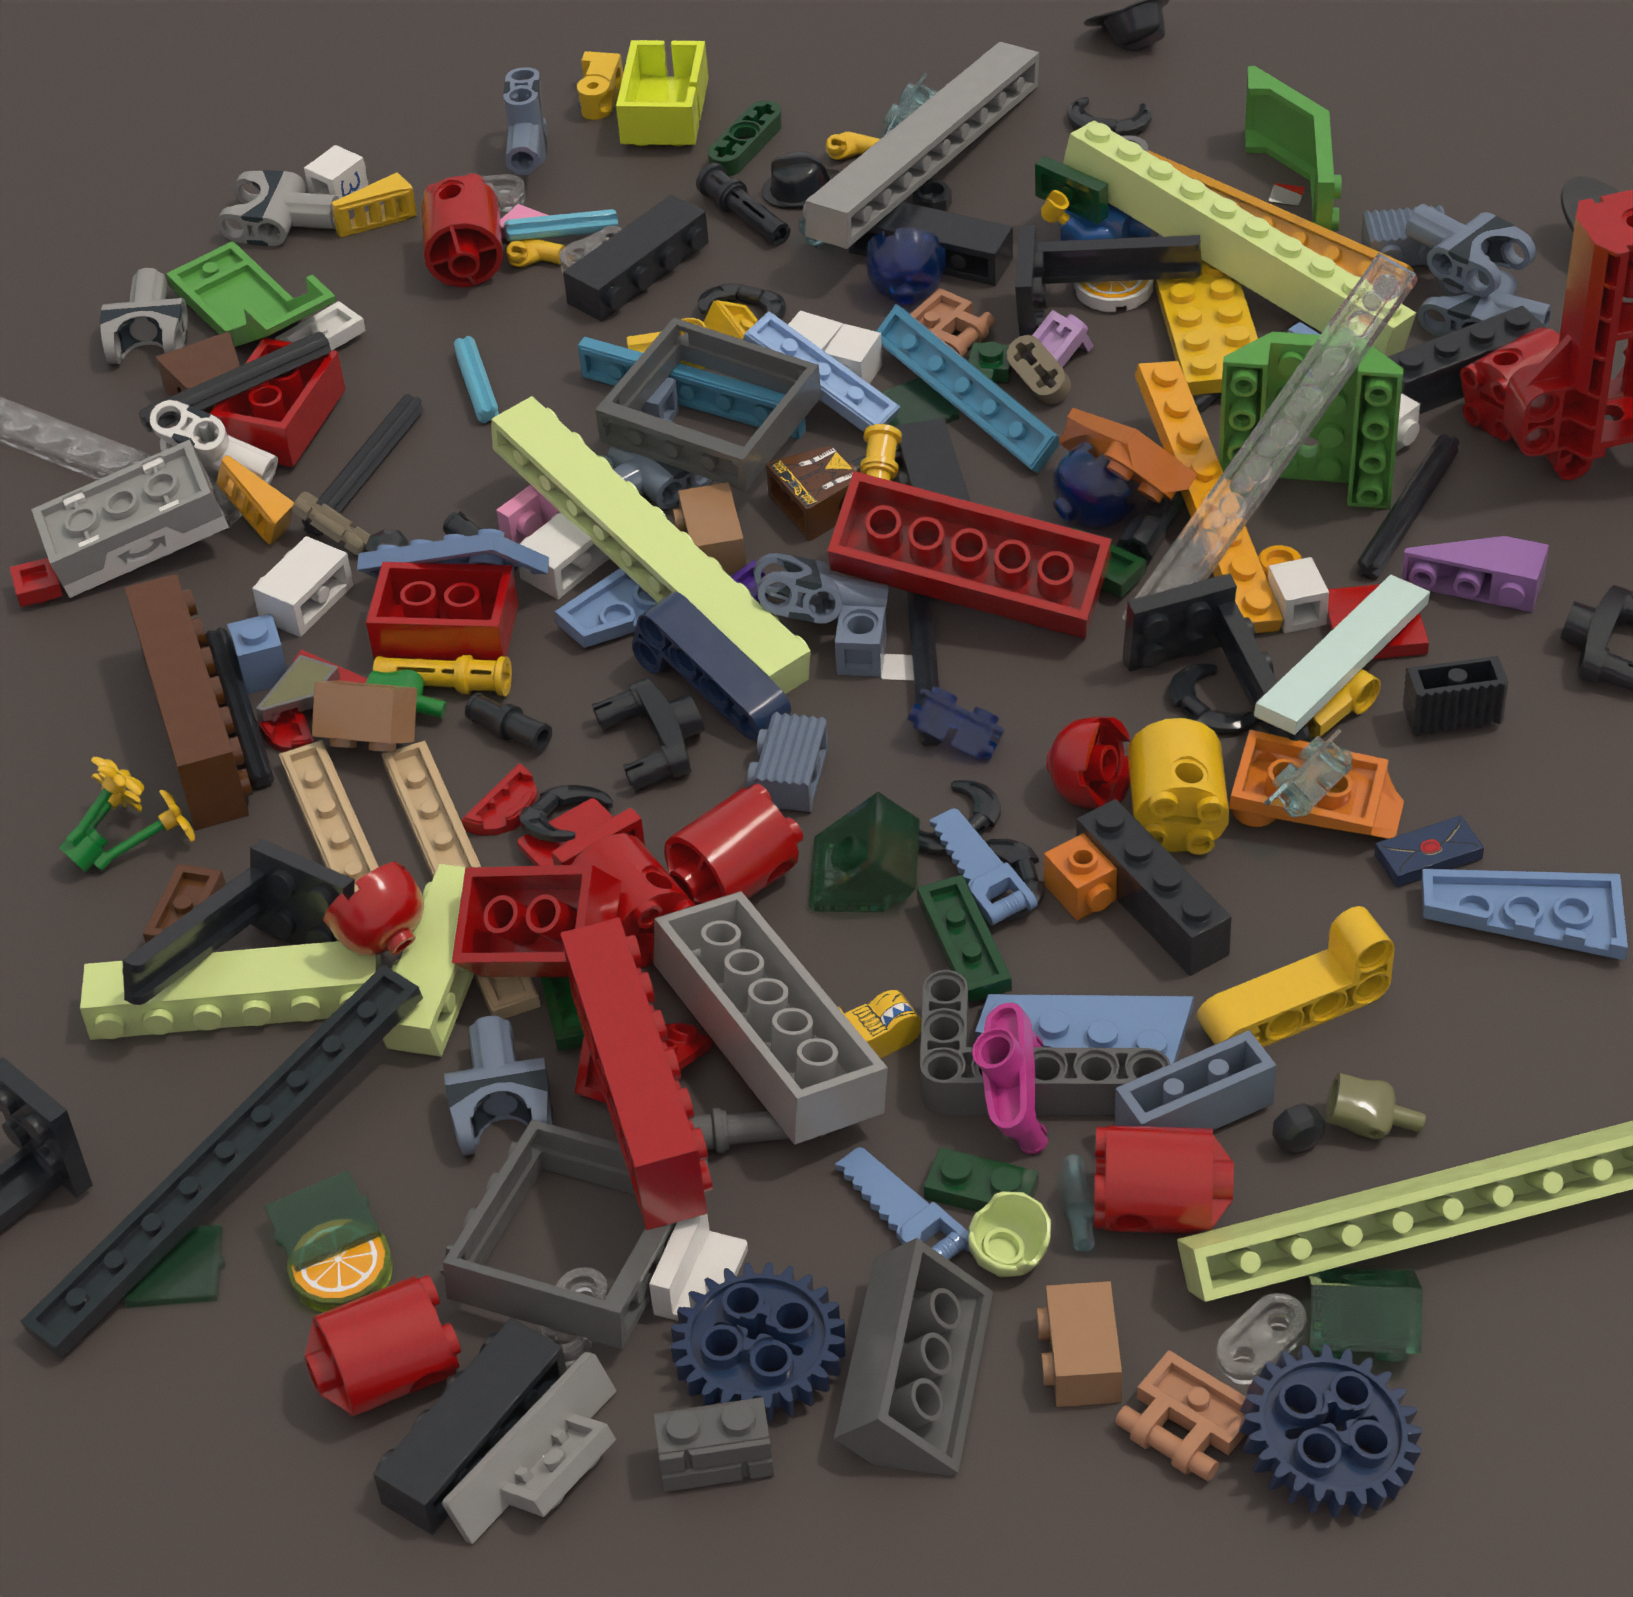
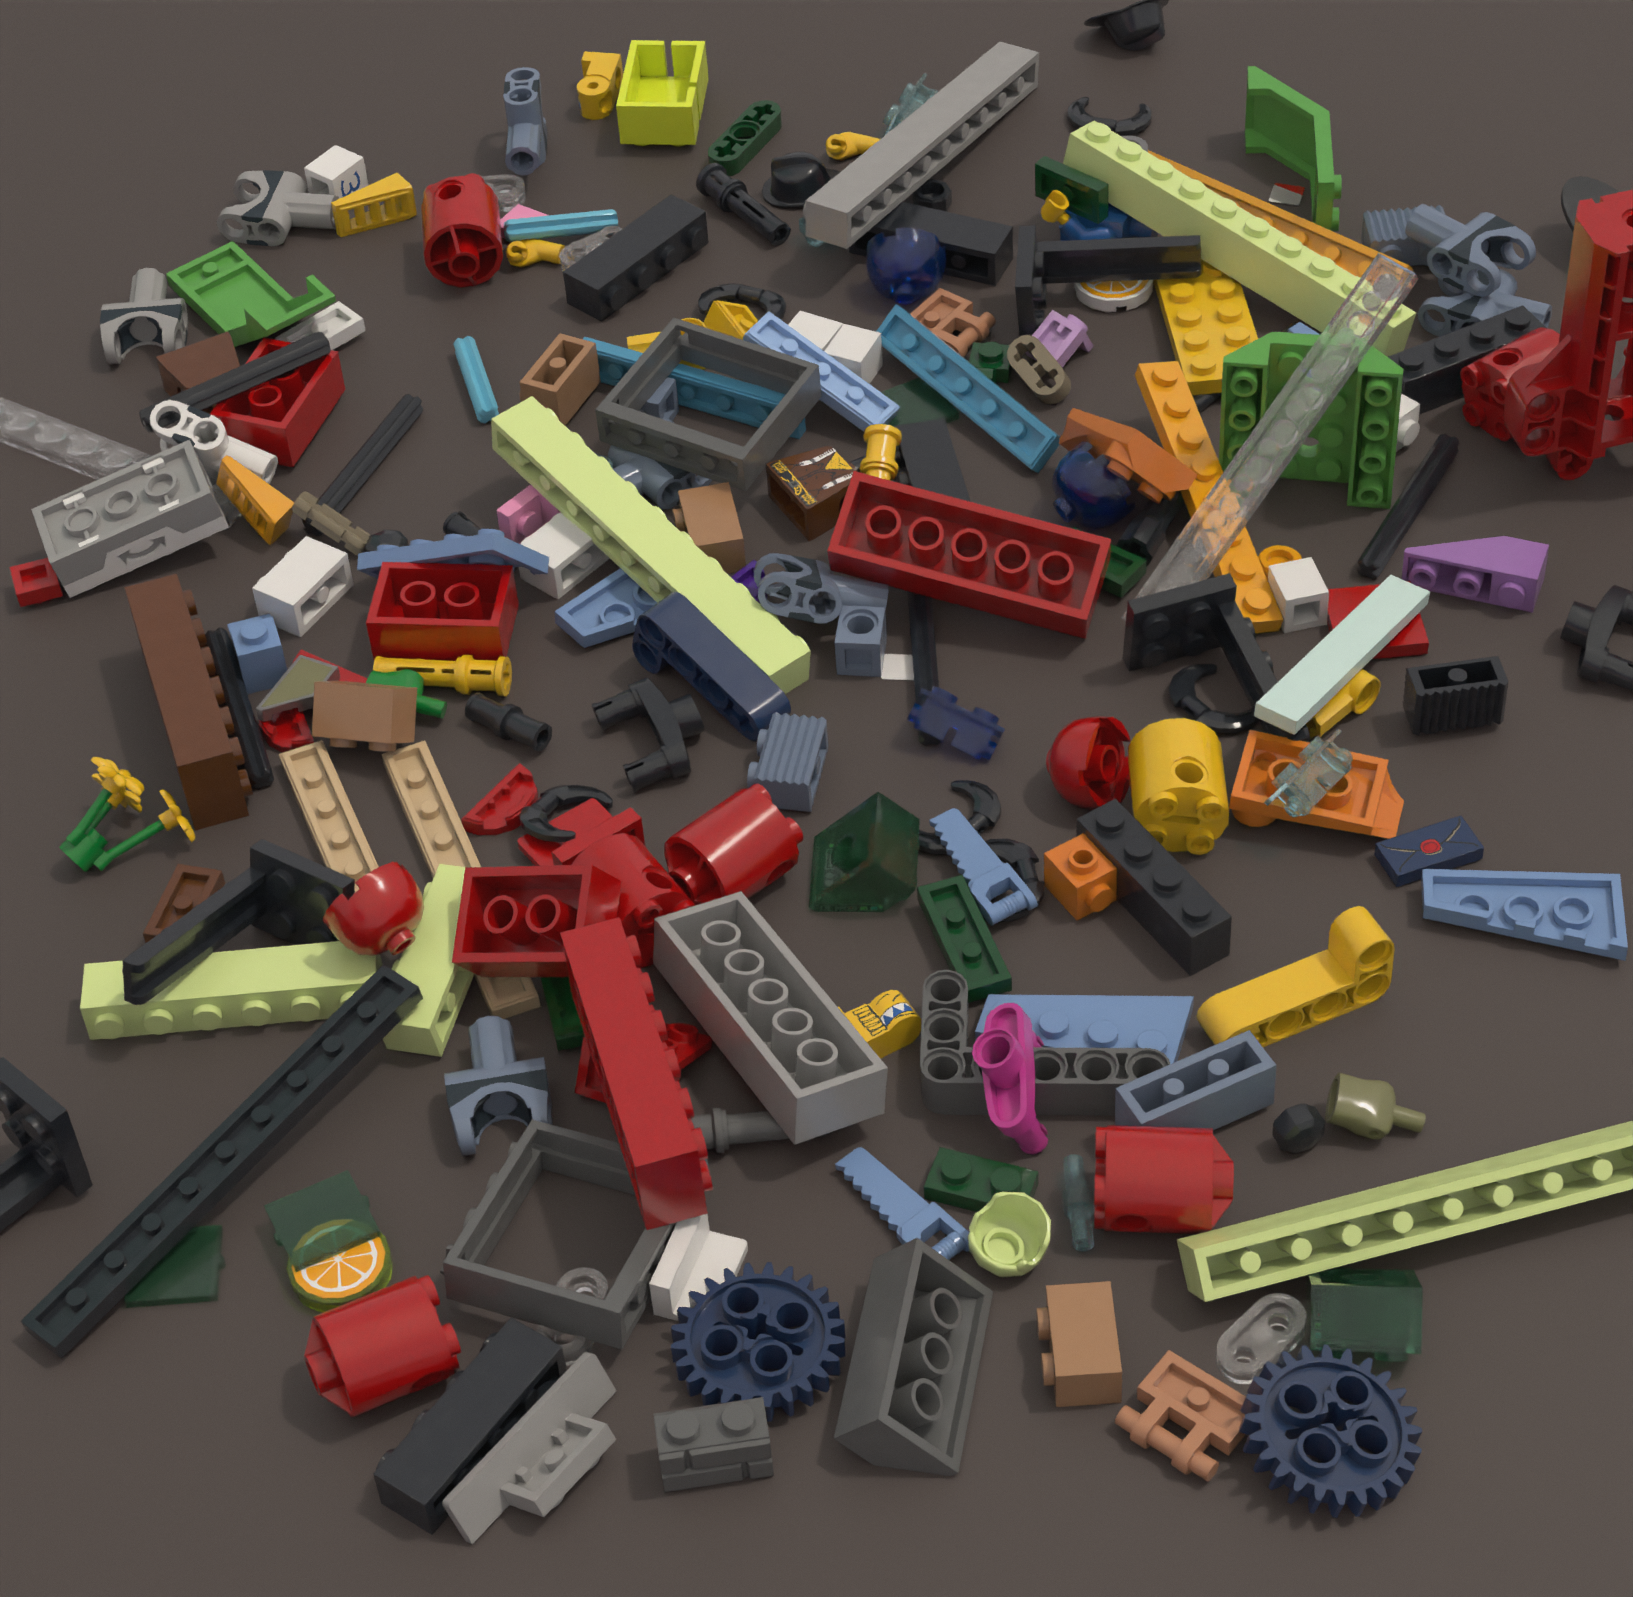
(563, 376): none -> medium nougat brick

